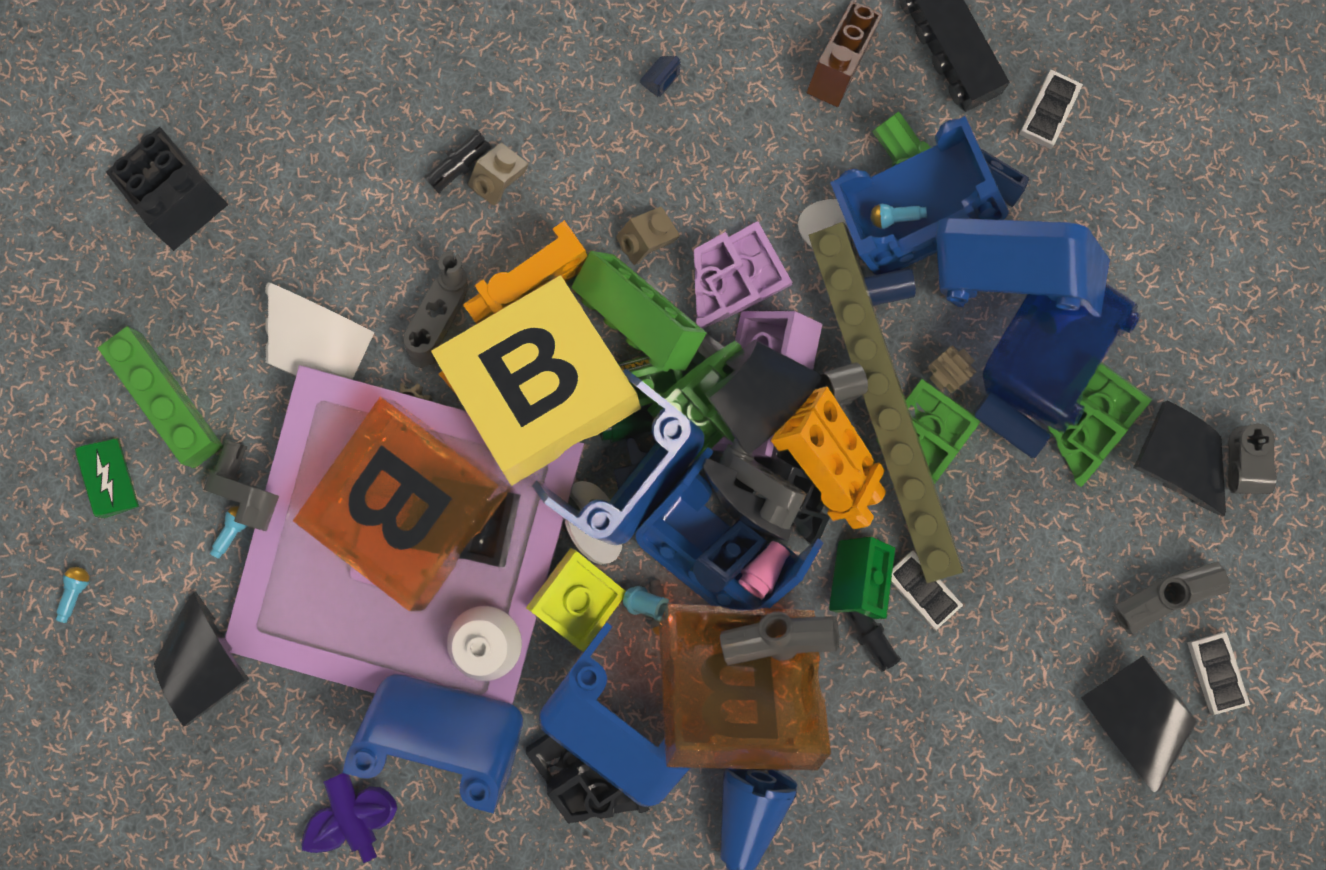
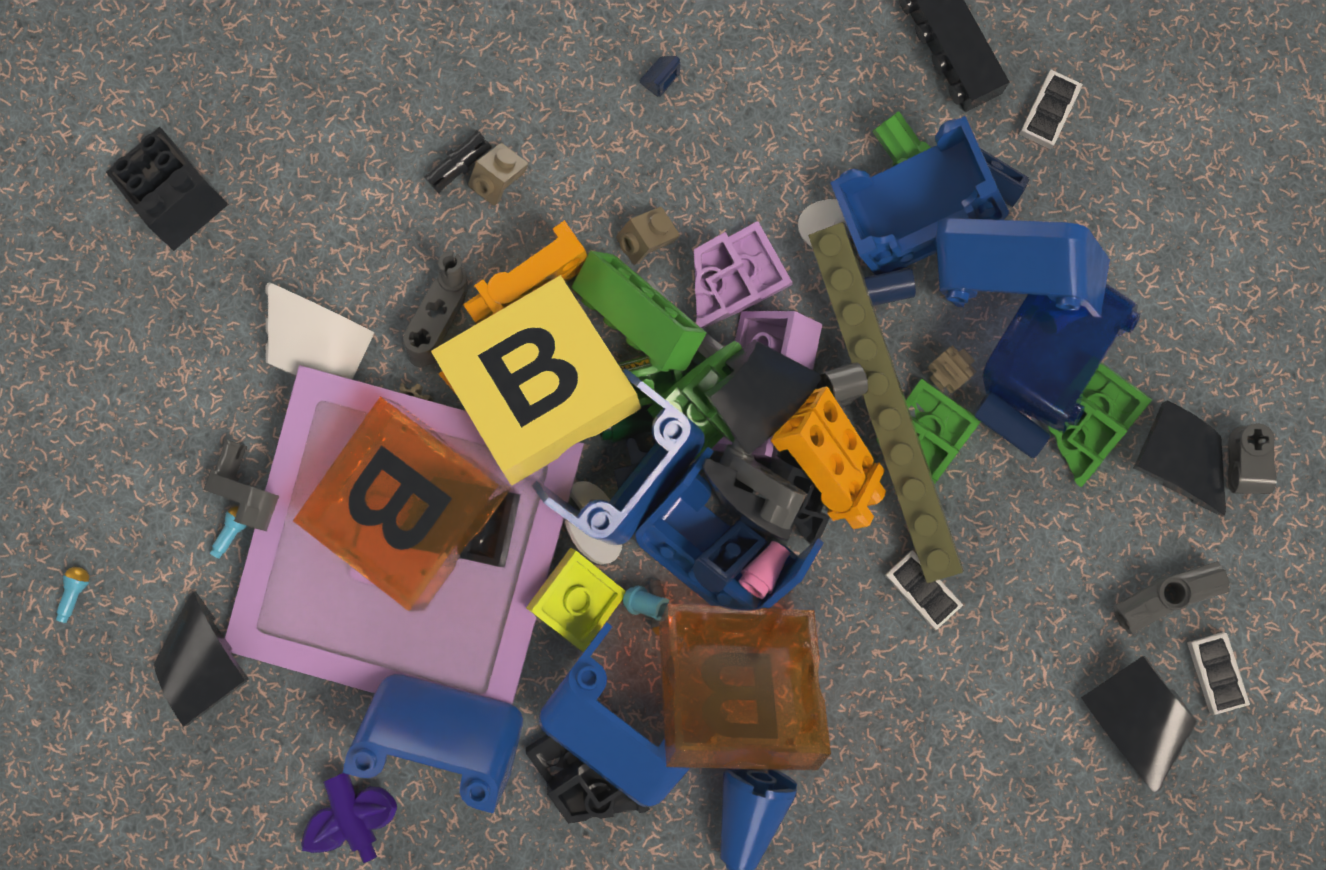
(106, 478): green slope -> none
(160, 397): bright green brick -> none
(484, 643): white cone -> none
(799, 636): dark grey piece -> none
(844, 53): reddish brown slope -> none
(862, 577): green panel -> none
(872, 637): black pin -> none
(885, 215): medium azure piece -> none

